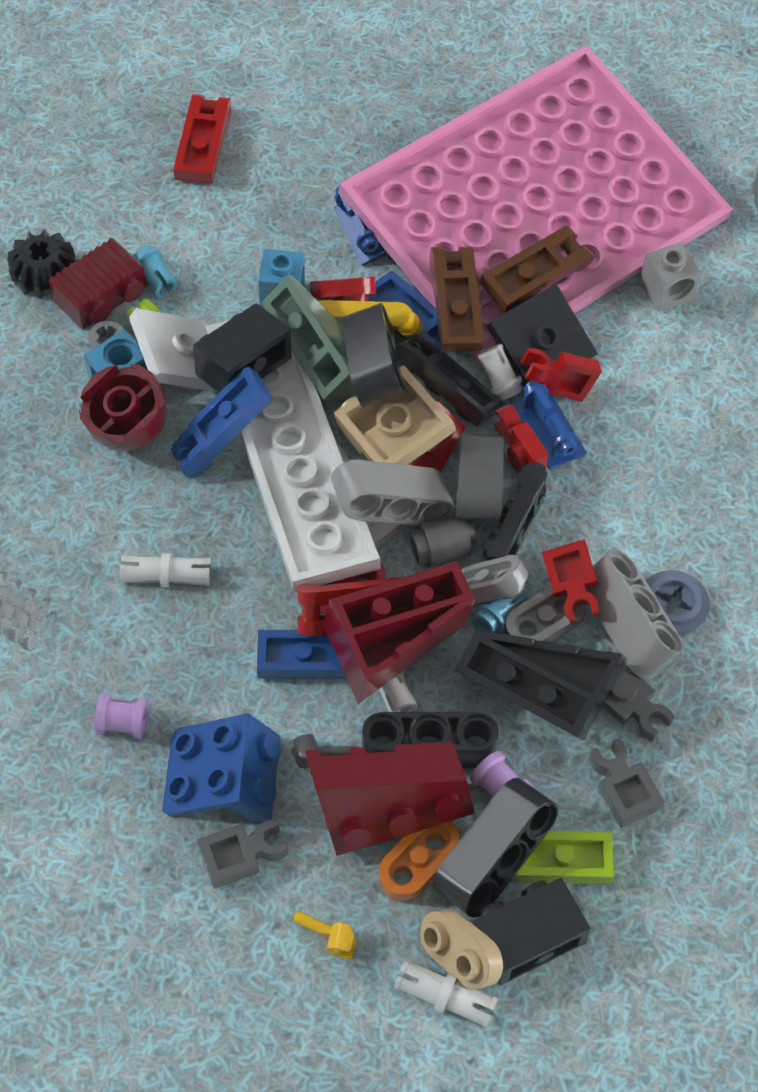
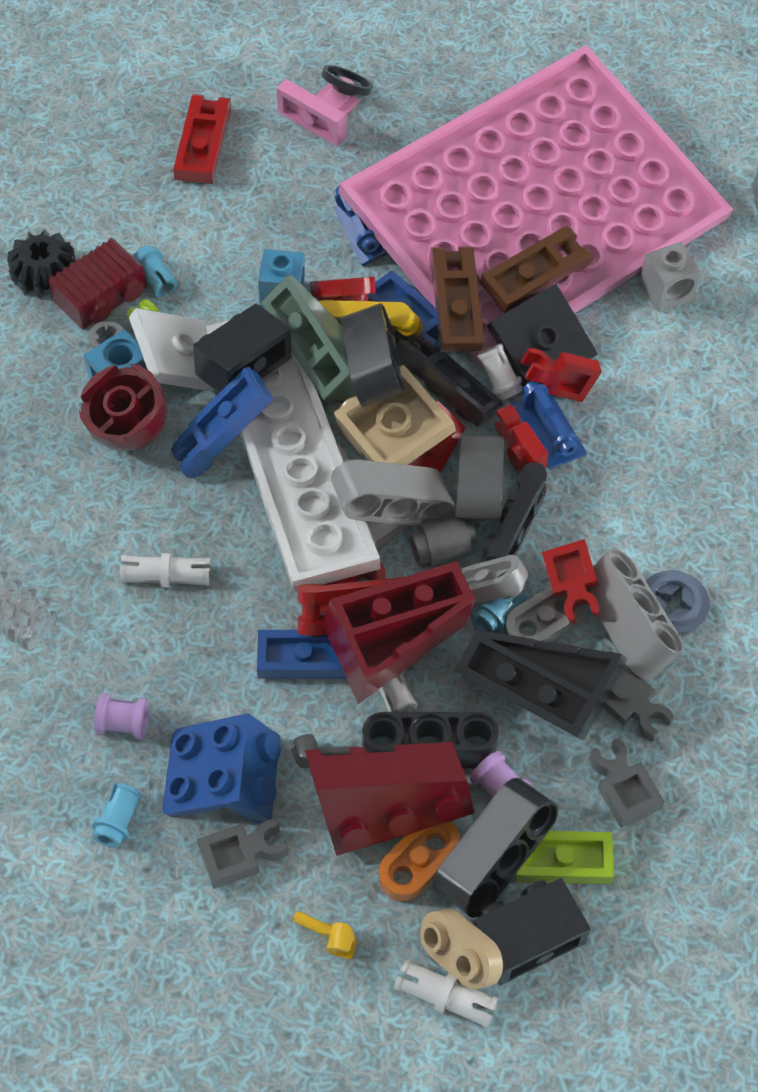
(113, 823): none -> medium azure pin
(327, 110): none -> bright pink piece

